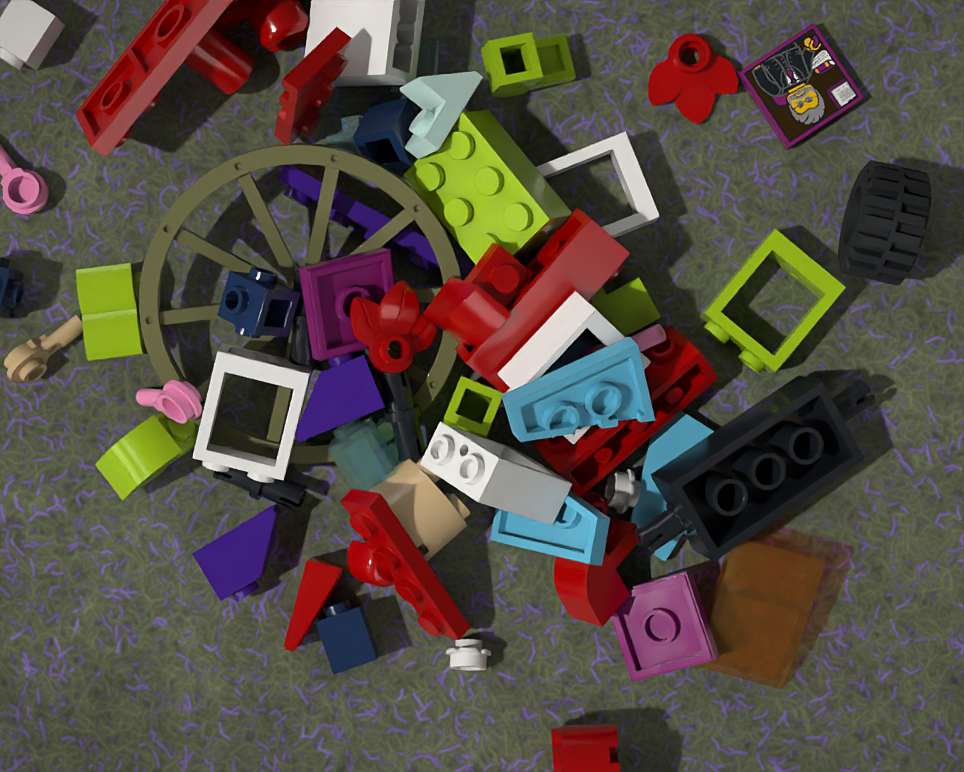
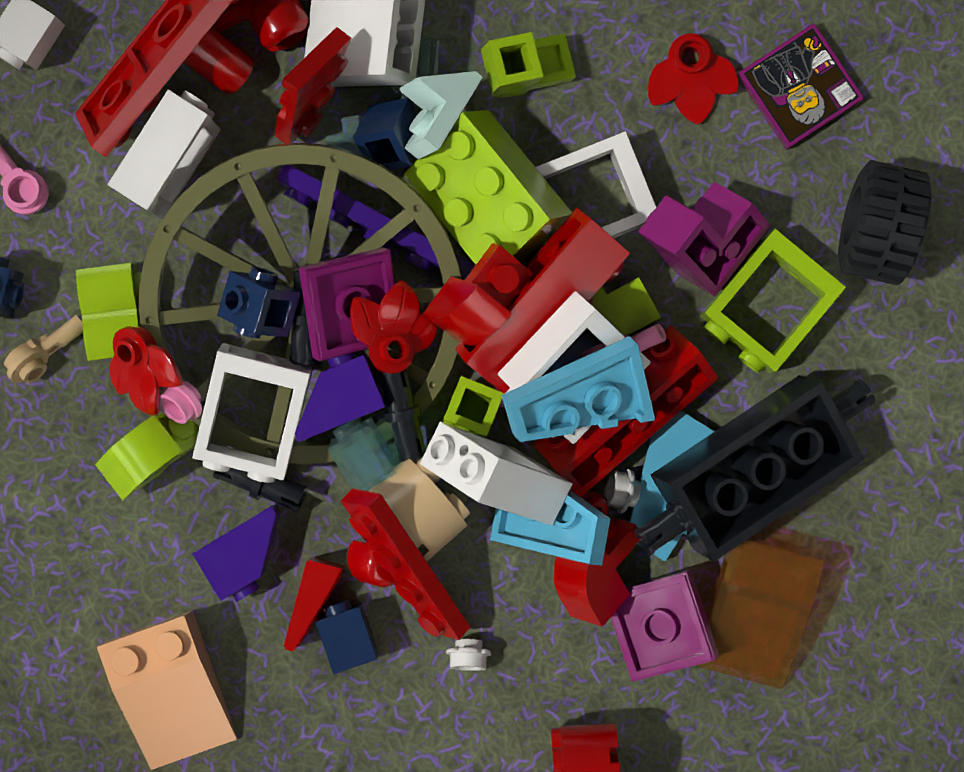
(141, 368): none -> red plate
(166, 152): none -> white window
(168, 690): none -> light nougat slope
(708, 240): none -> magenta brick

